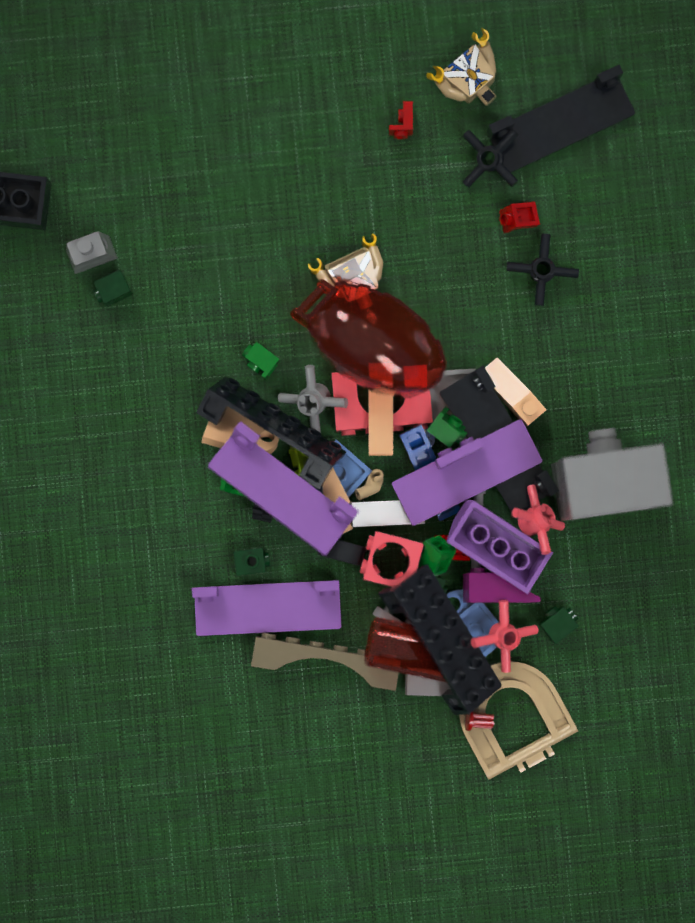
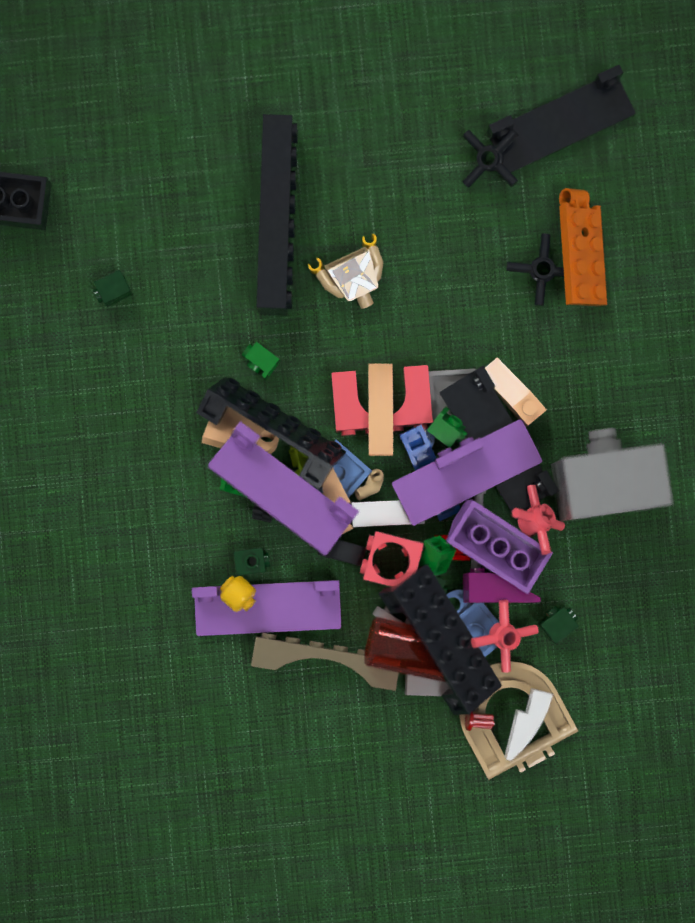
(90, 251): light grey torso -> none
(238, 594): none -> yellow head
(275, 215): none -> black brick
(313, 398): light grey bar -> none
(372, 339): clear red windscreen -> none
(405, 117): red bracket -> none
(469, 74): torso -> none
(519, 216): red bracket -> none
(527, 722): none -> white slope
(582, 254): none -> orange hinge

